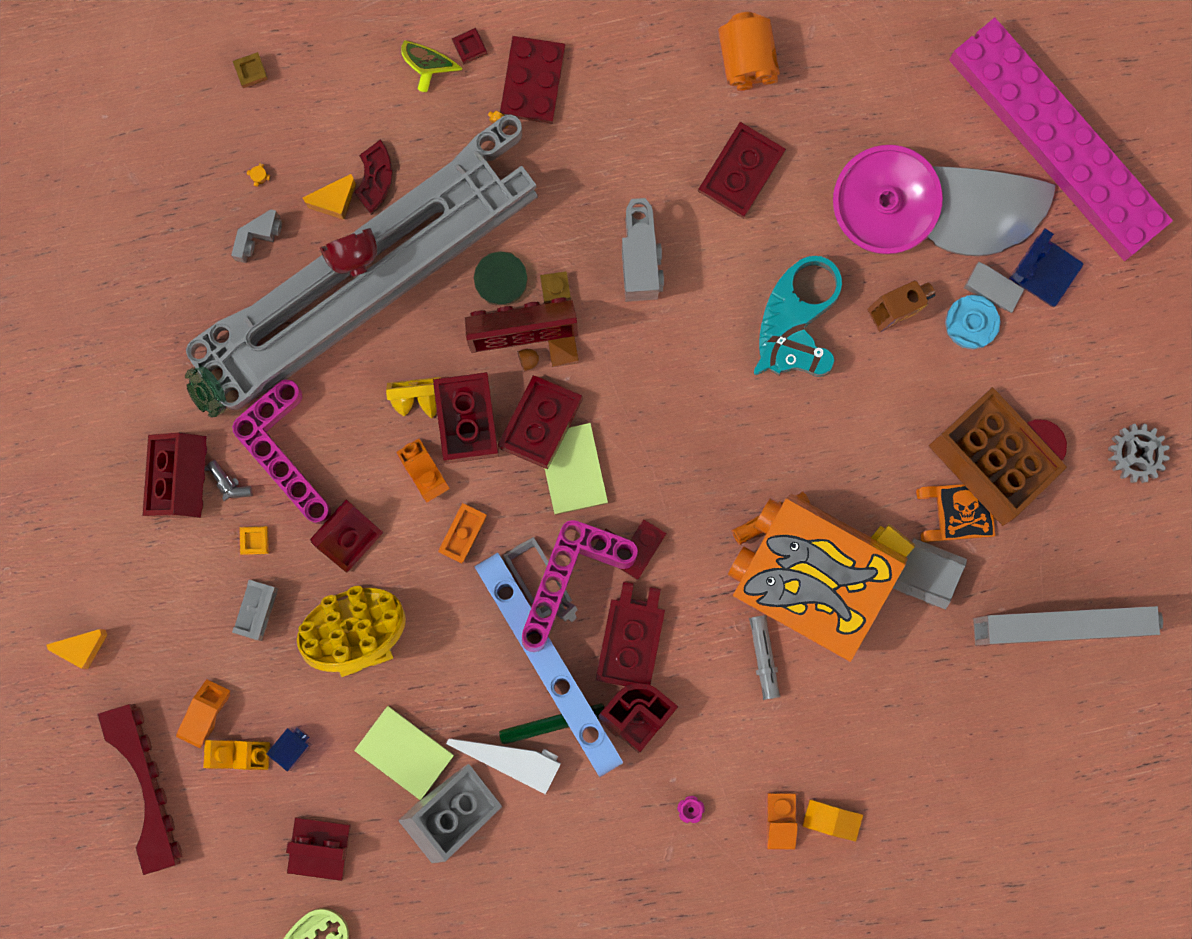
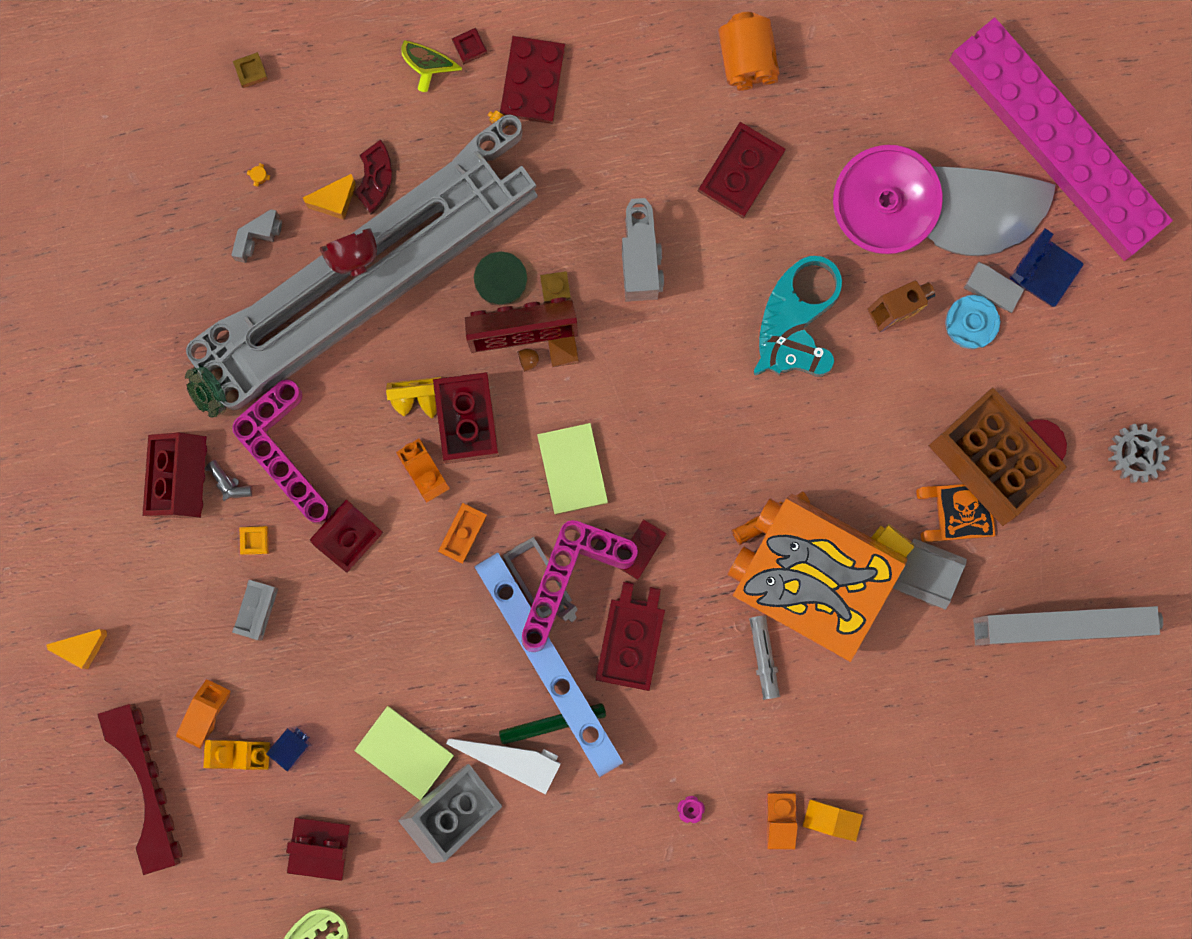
(351, 631): yellow bracket -> none
(540, 422): dark red plate -> none
(637, 714): dark red brick -> none

